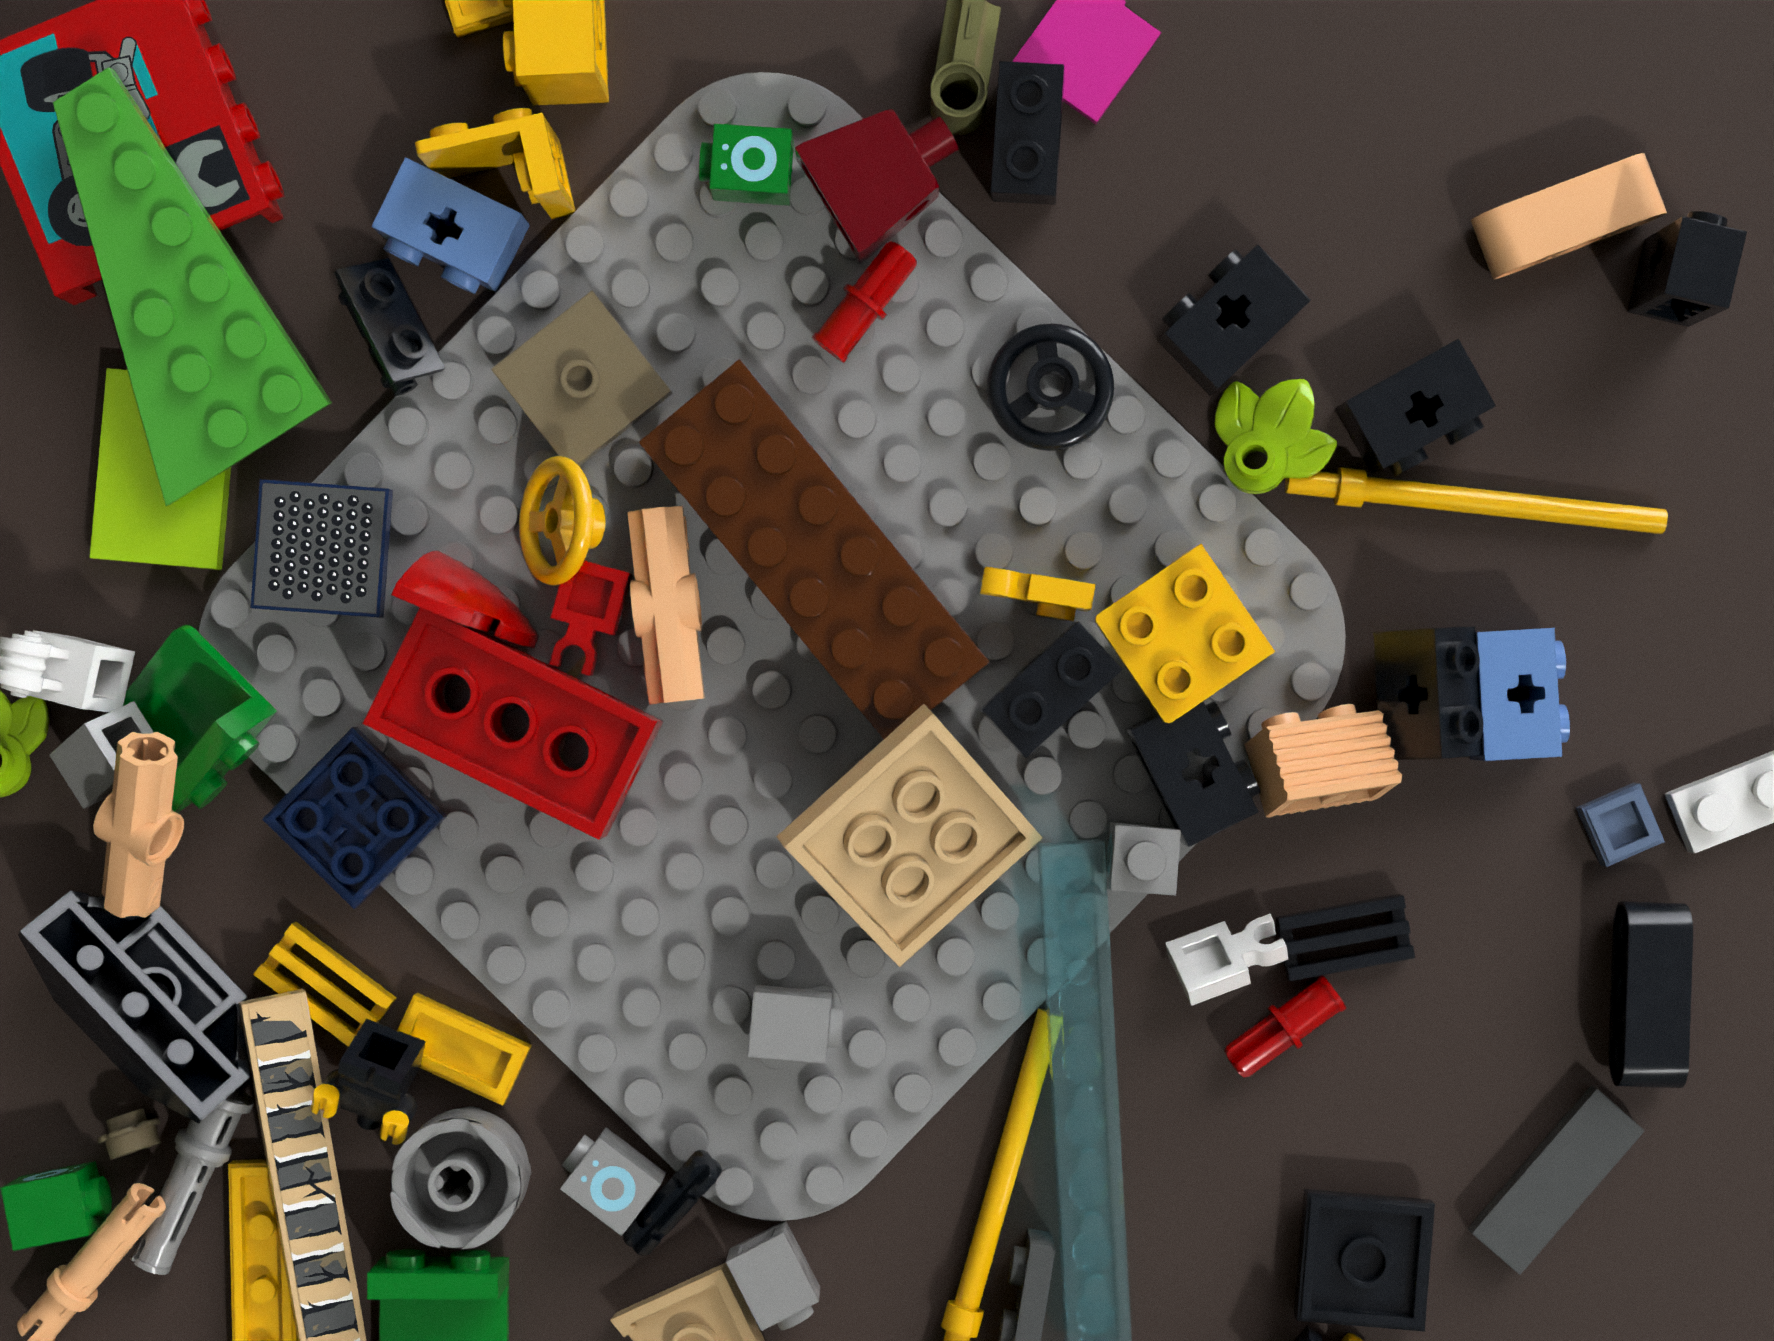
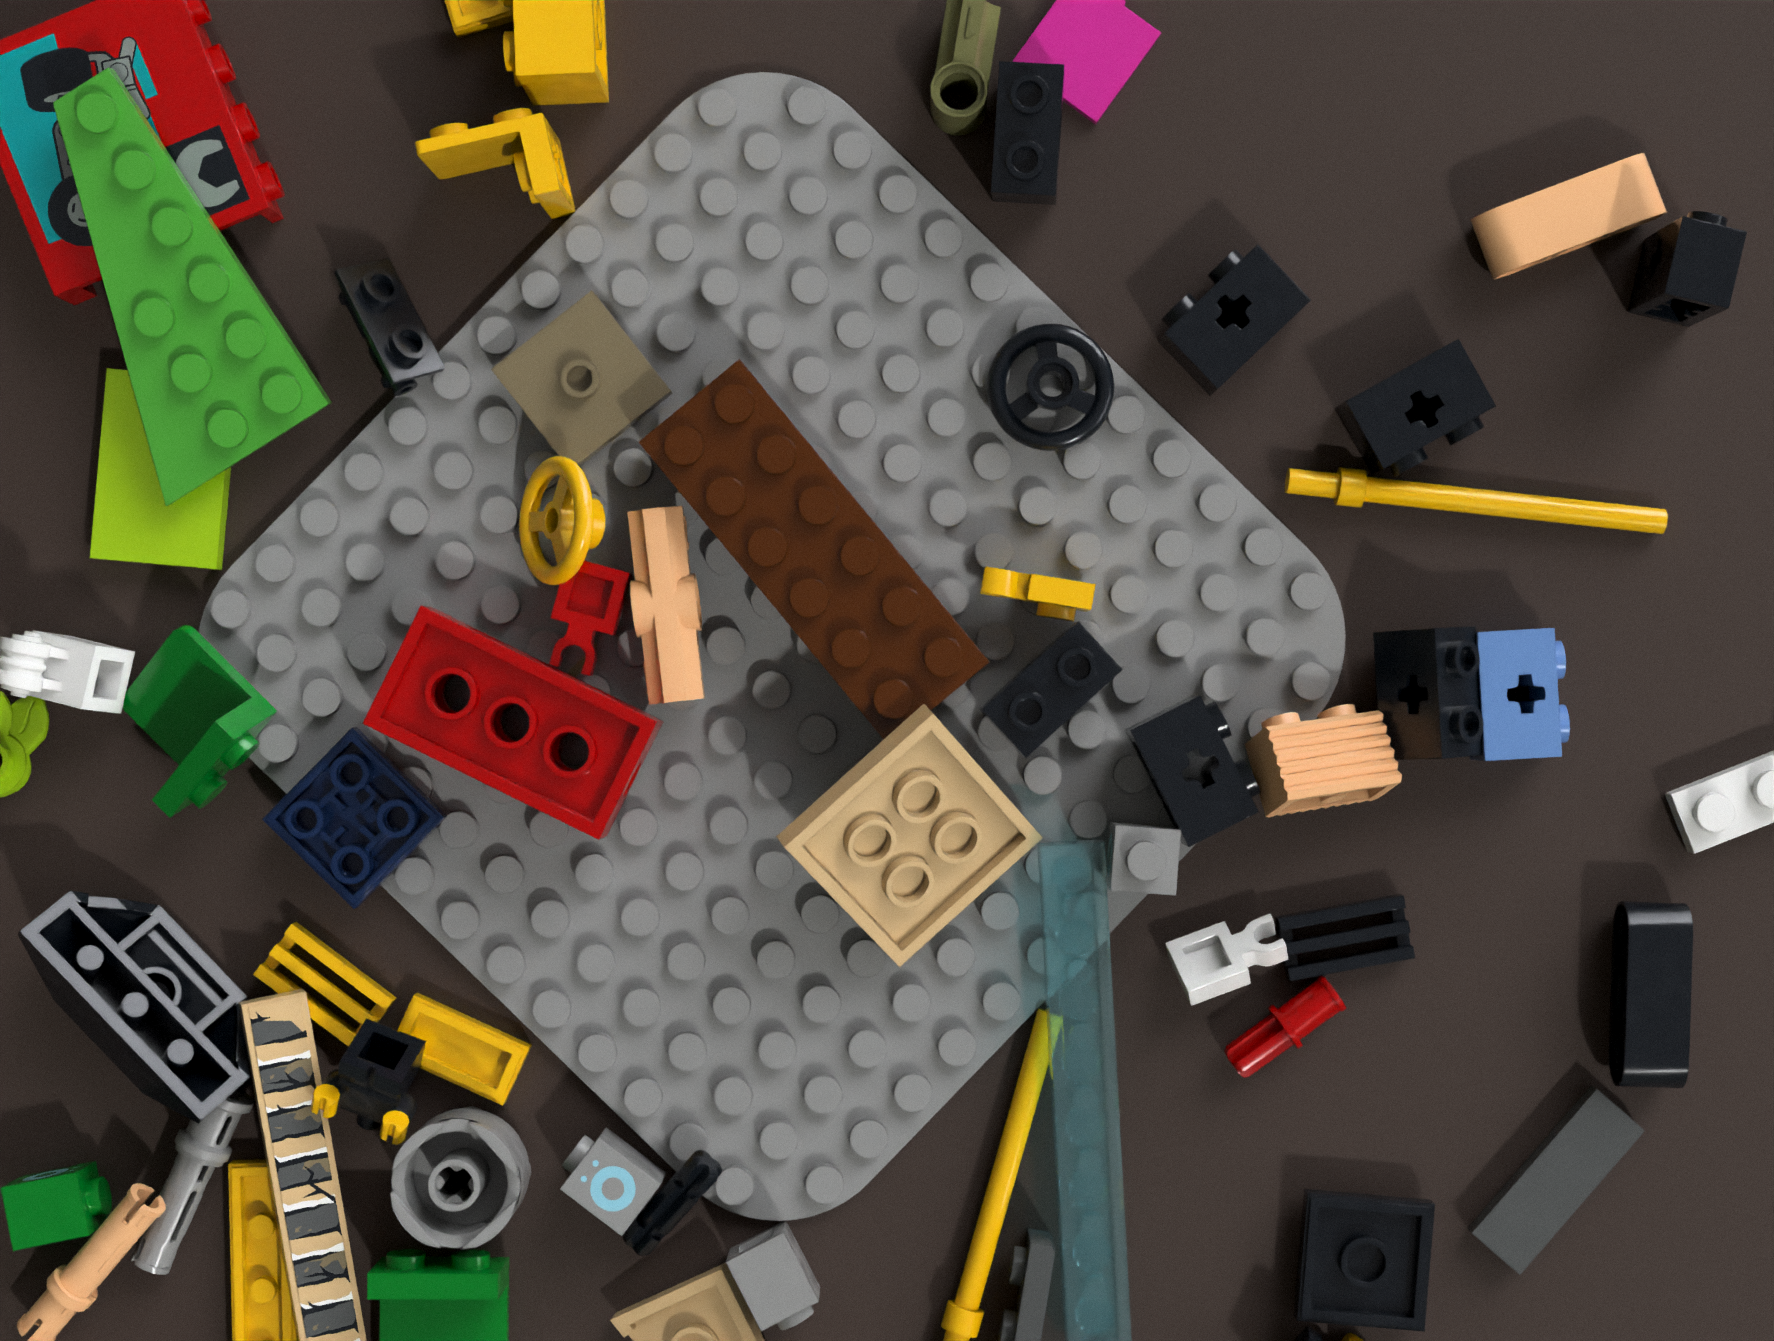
(90, 752): light grey brick -> none
(130, 1134): dark tan plate -> none
(139, 824): light nougat piece -> none
(321, 548): tile -> none
(425, 199): medium blue brick -> none
(463, 596): red brick -> none
(748, 164): green brick -> none
(793, 1024): light grey brick -> none
(865, 301): red axle -> none
(875, 176): dark red torso -> none
(1183, 634): yellow bracket -> none
(1275, 426): lime plate -> none
(1620, 824): sand blue tile -> none

